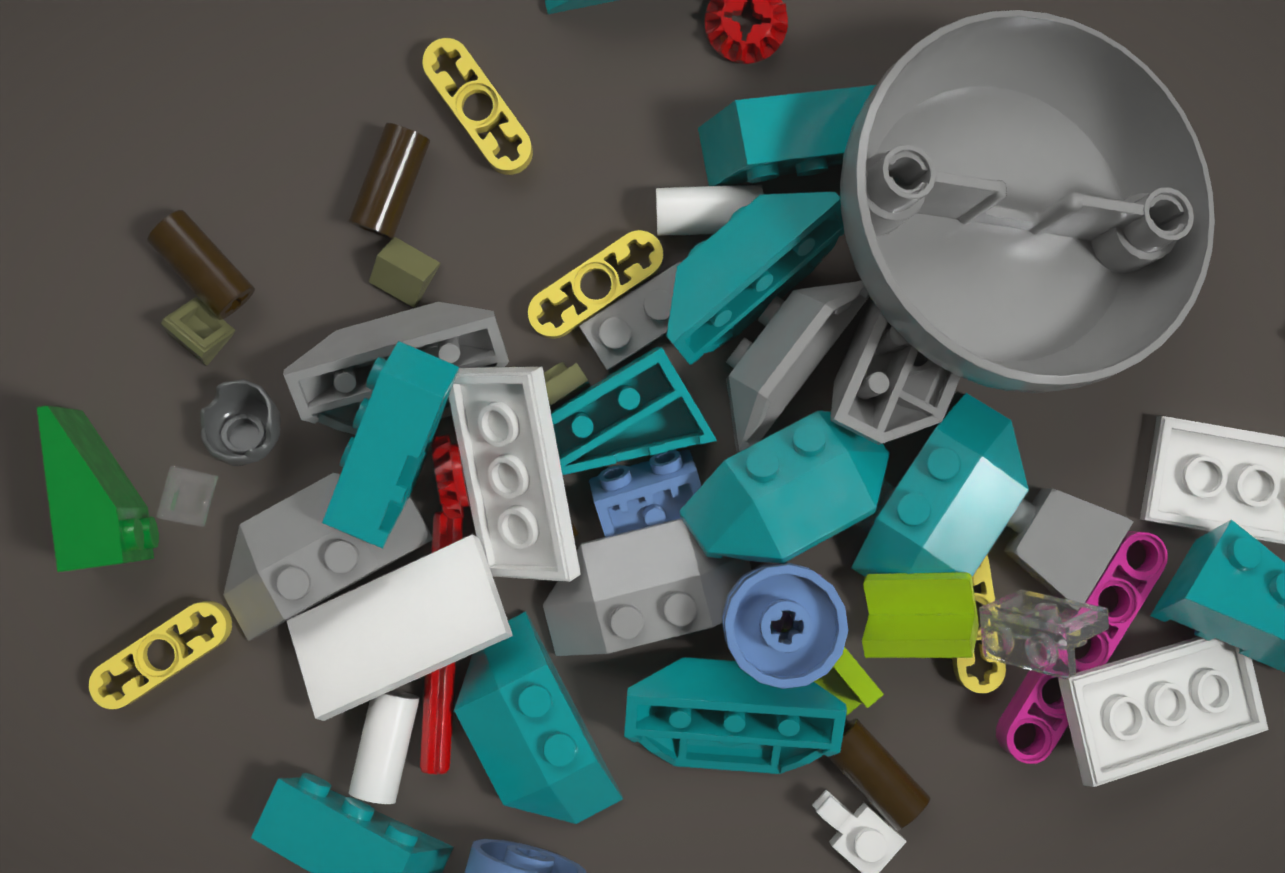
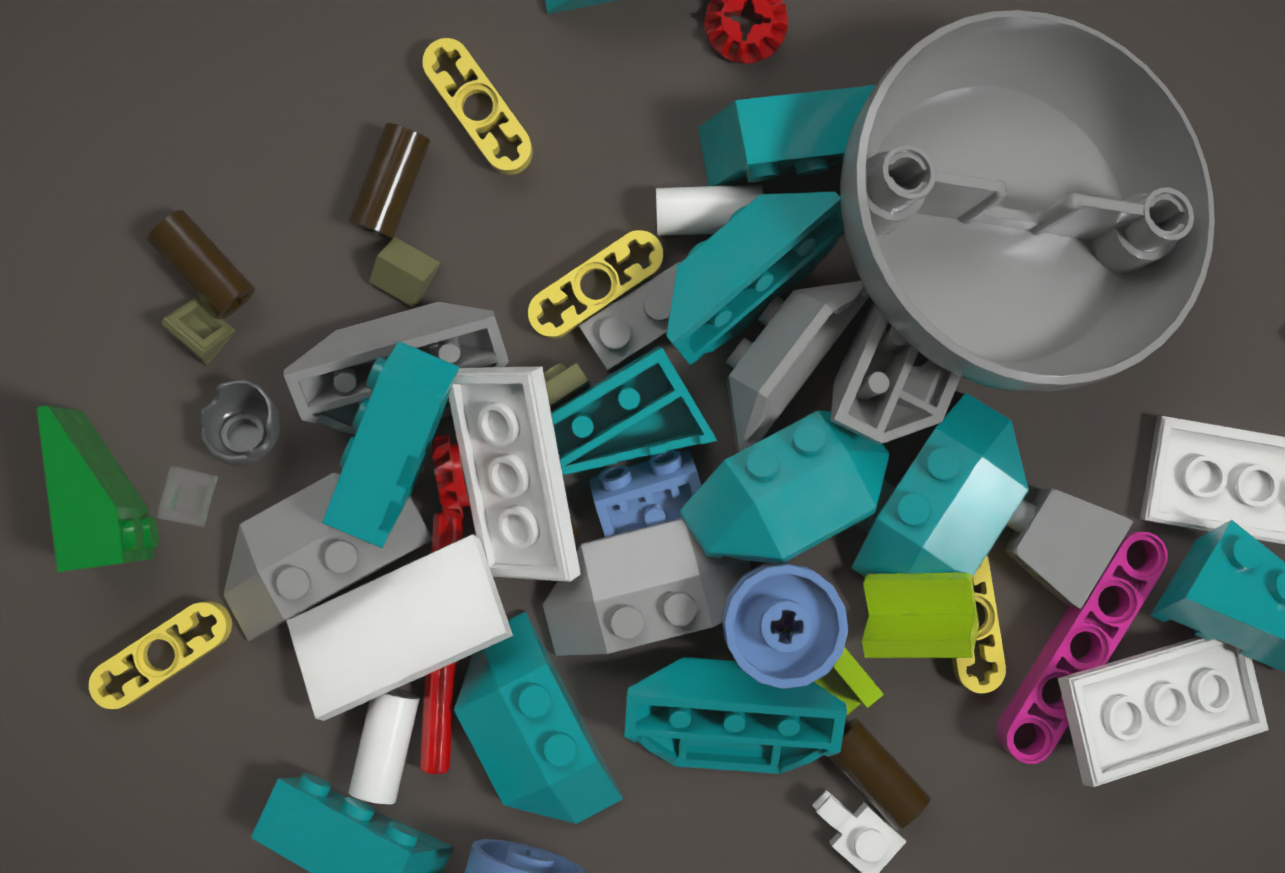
(1039, 631): clear bracket -> none

